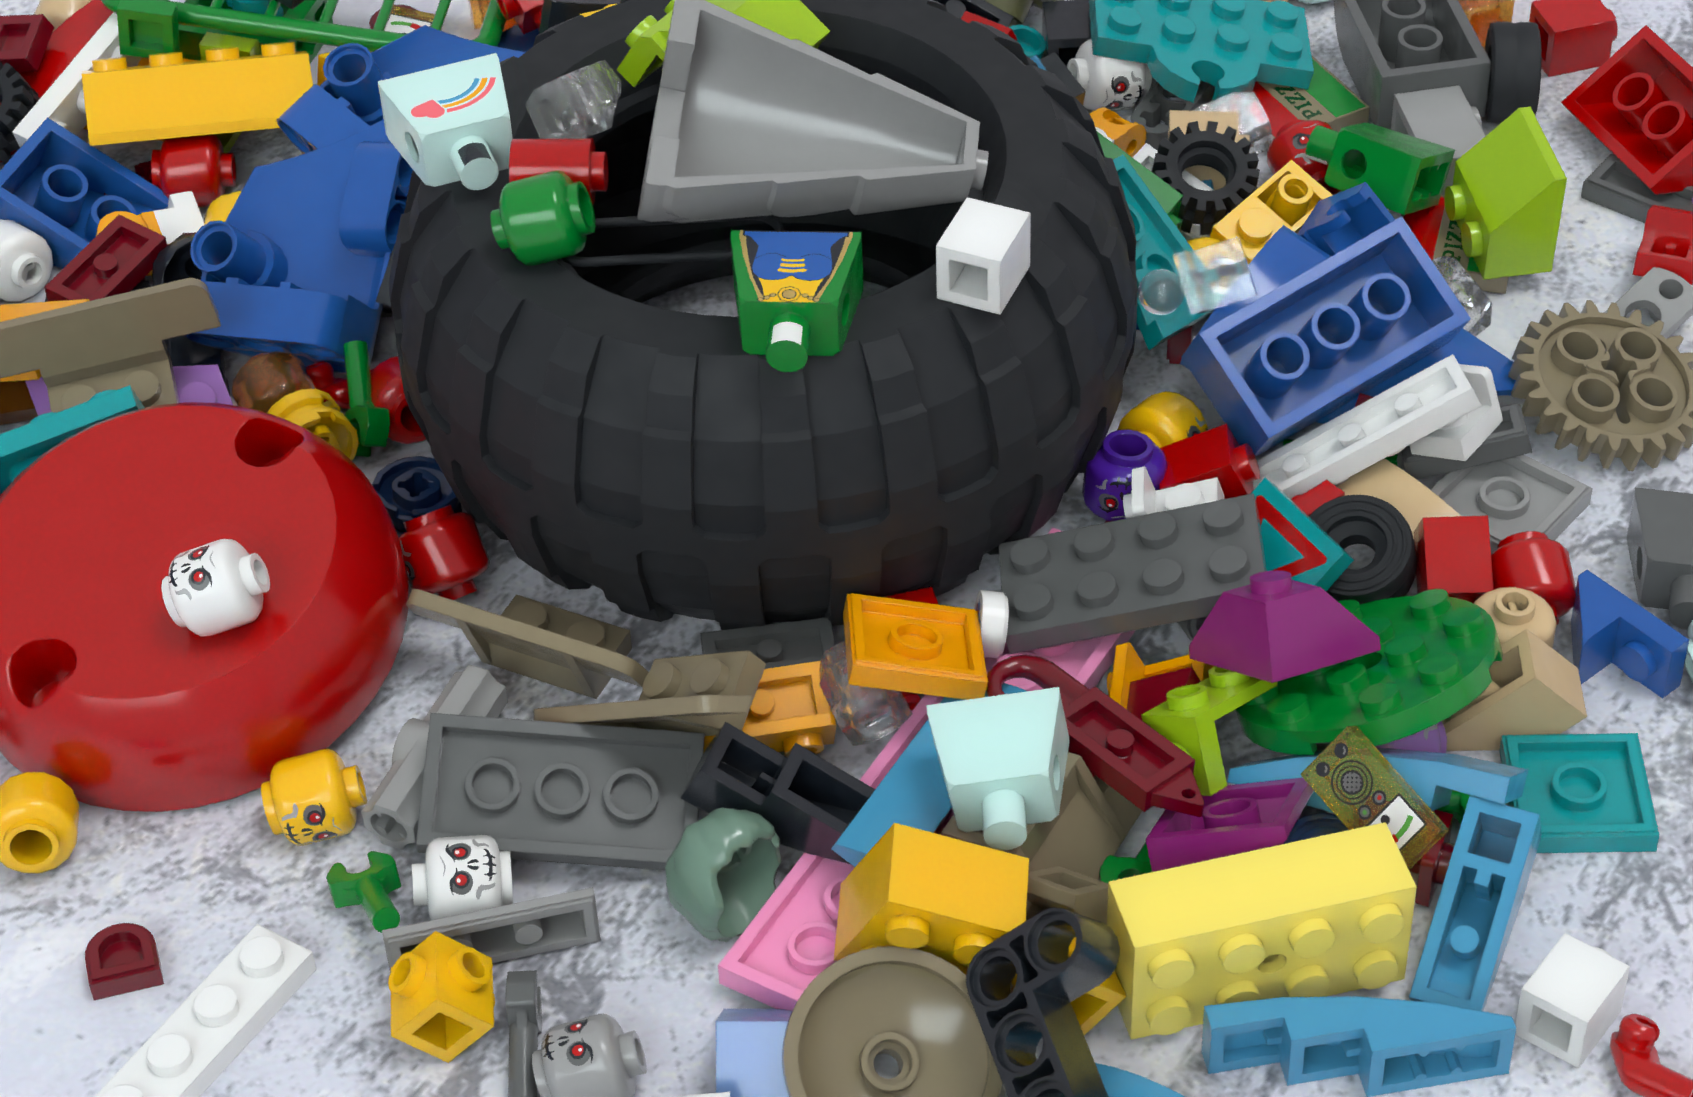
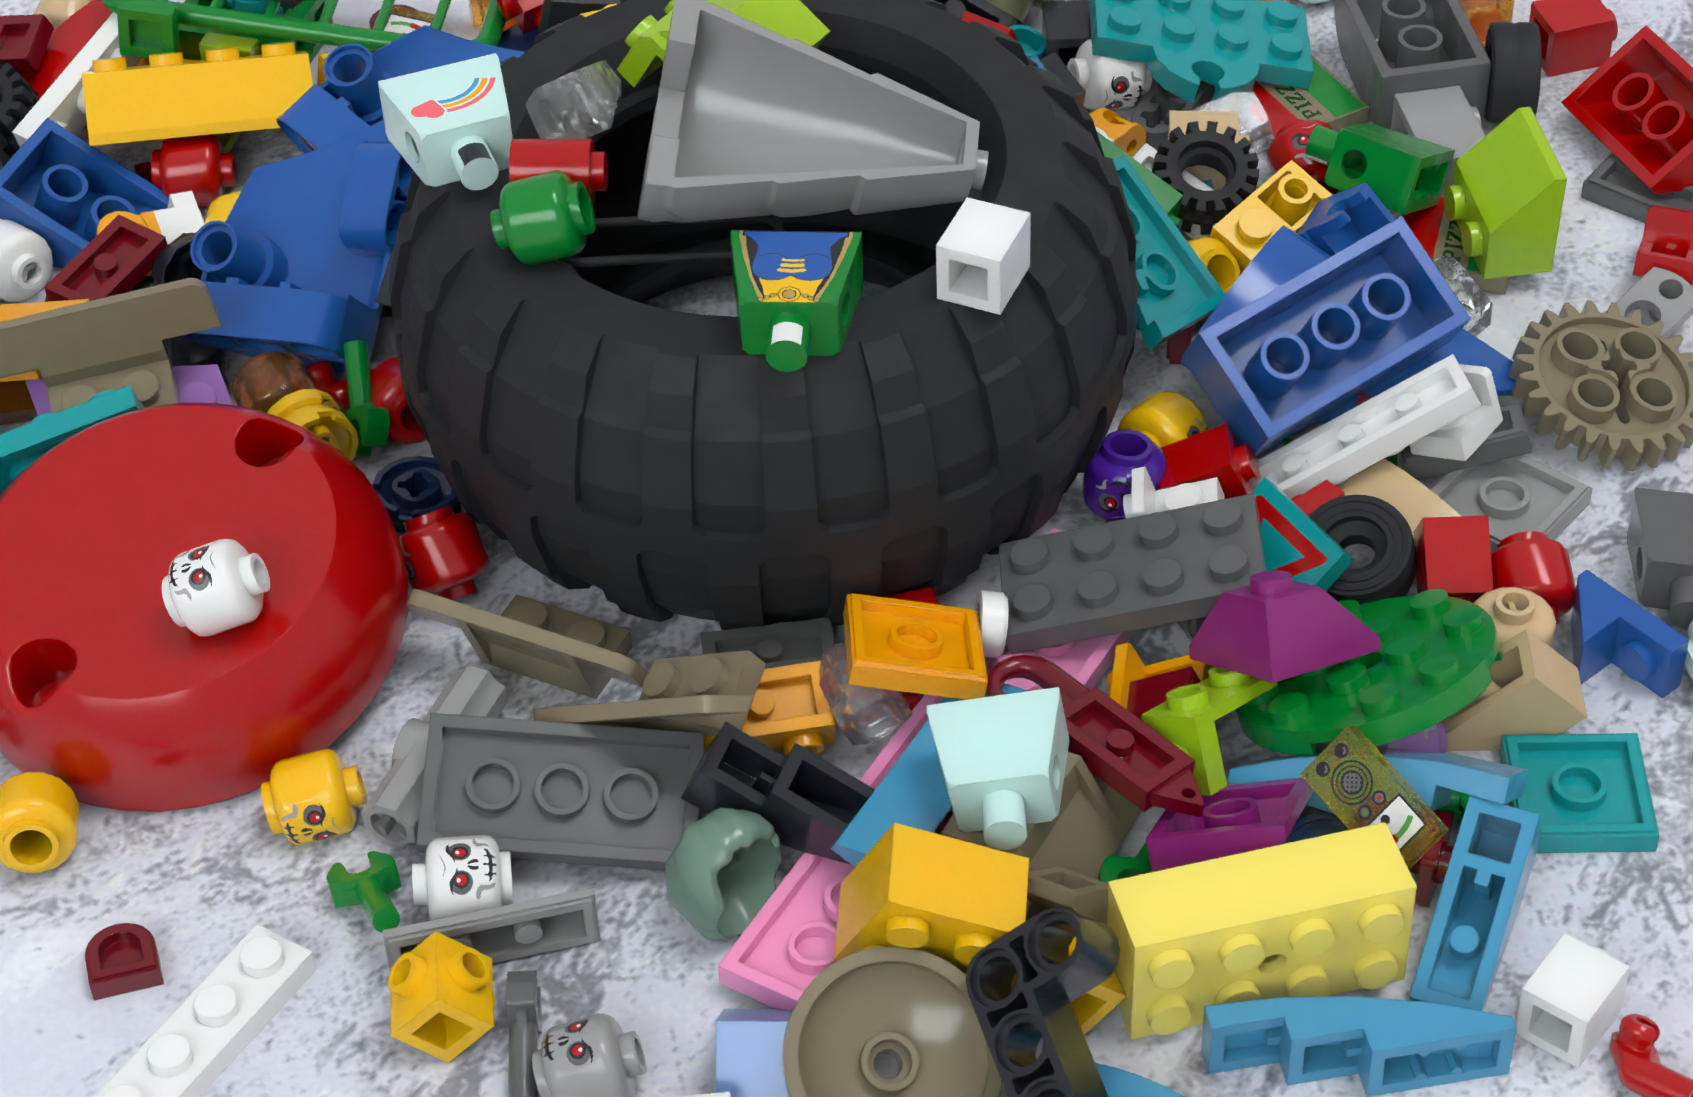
(1207, 277): clear piece -> none

